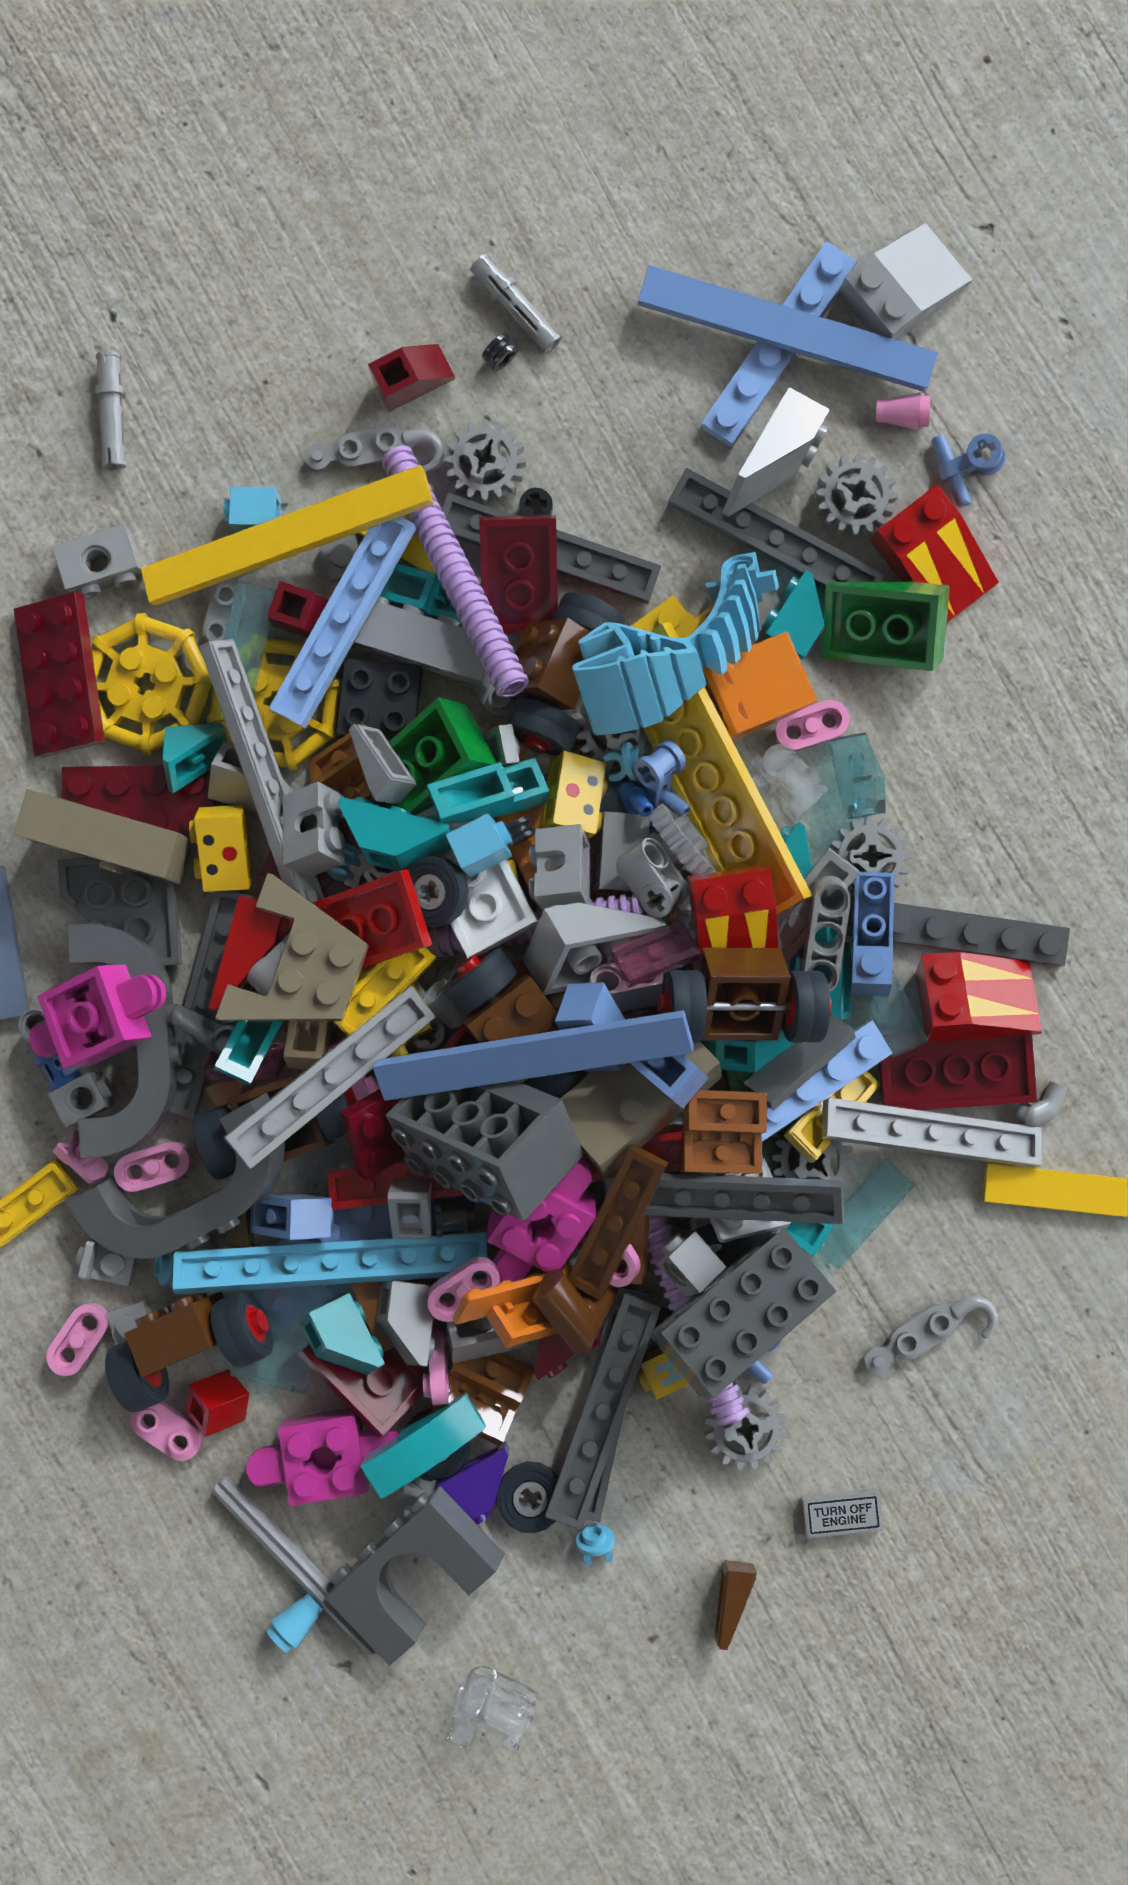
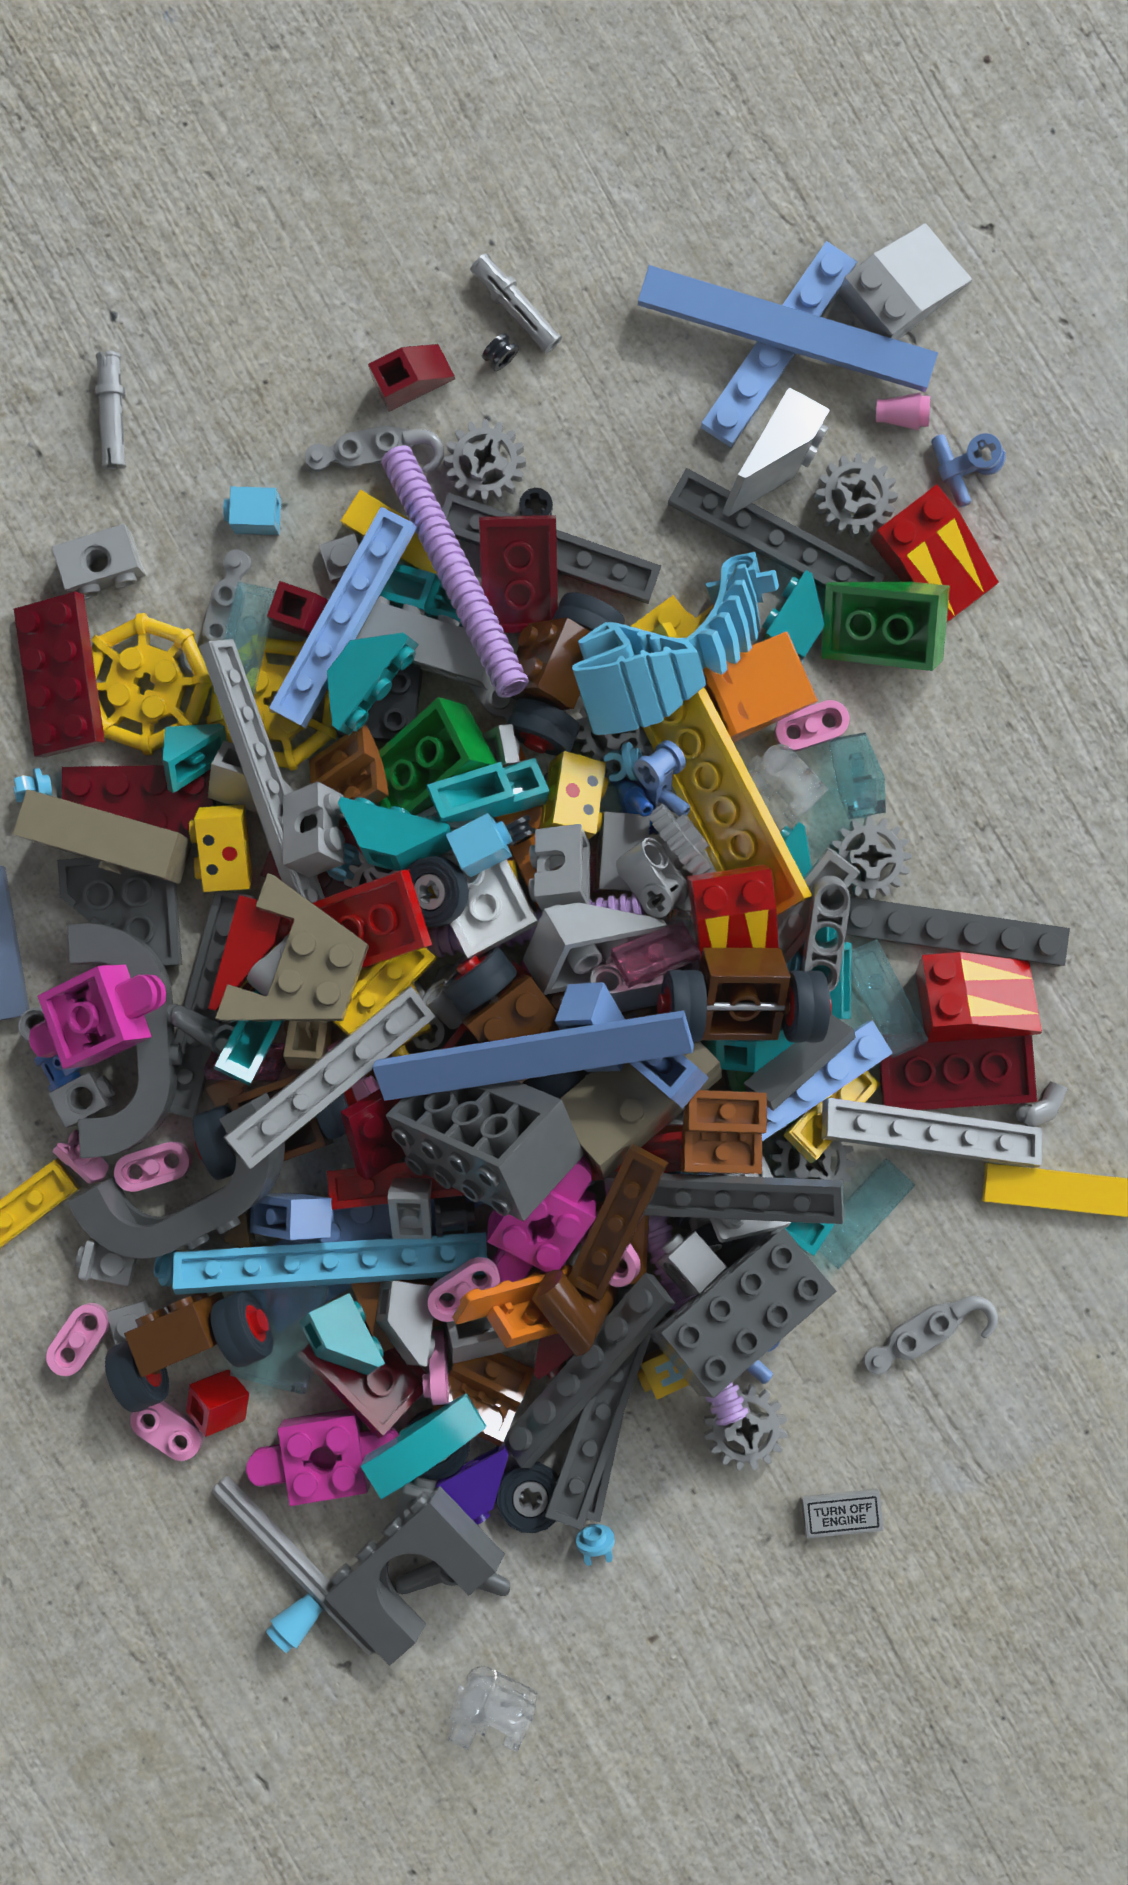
(38, 783): none -> medium azure plate
(287, 535): yellow tile -> none
(365, 675): none -> teal slope
(383, 769): light grey slope -> none
(434, 1574): none -> dark grey piece
(587, 1373): none -> dark grey plate
(734, 1591): reddish brown slope -> none
(872, 934): medium blue slope -> none

